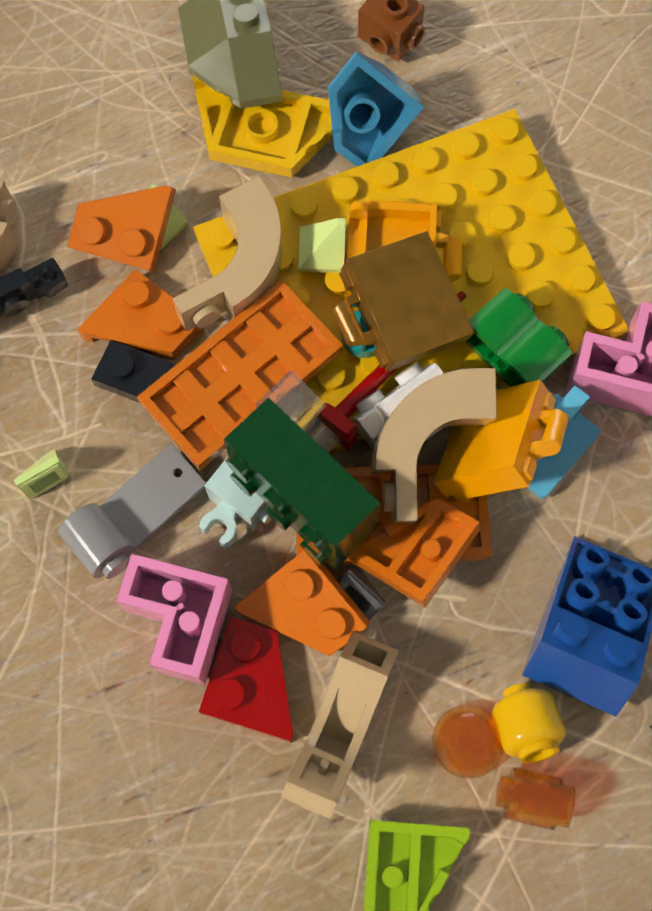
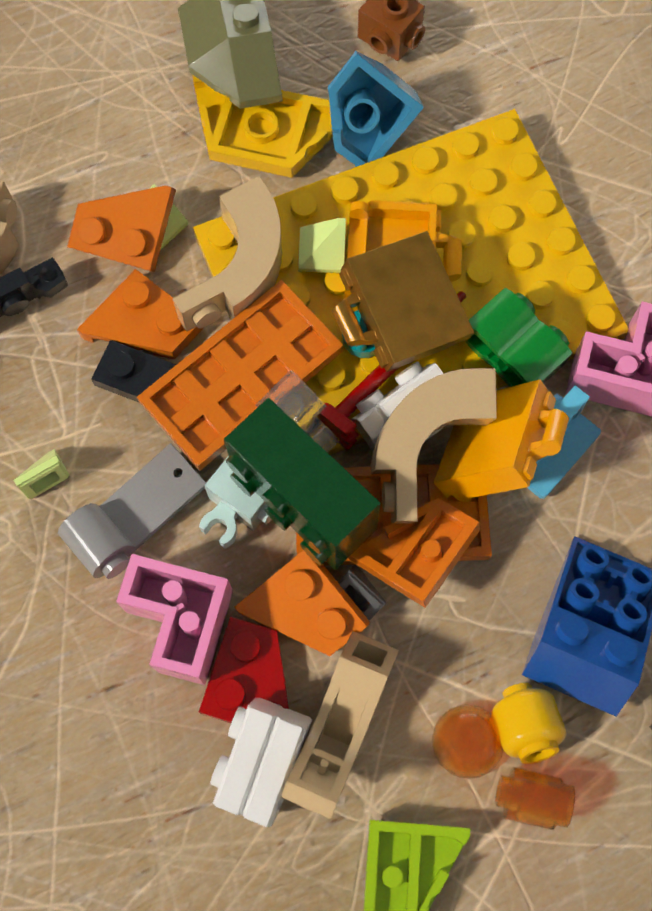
(260, 760): none -> white brick

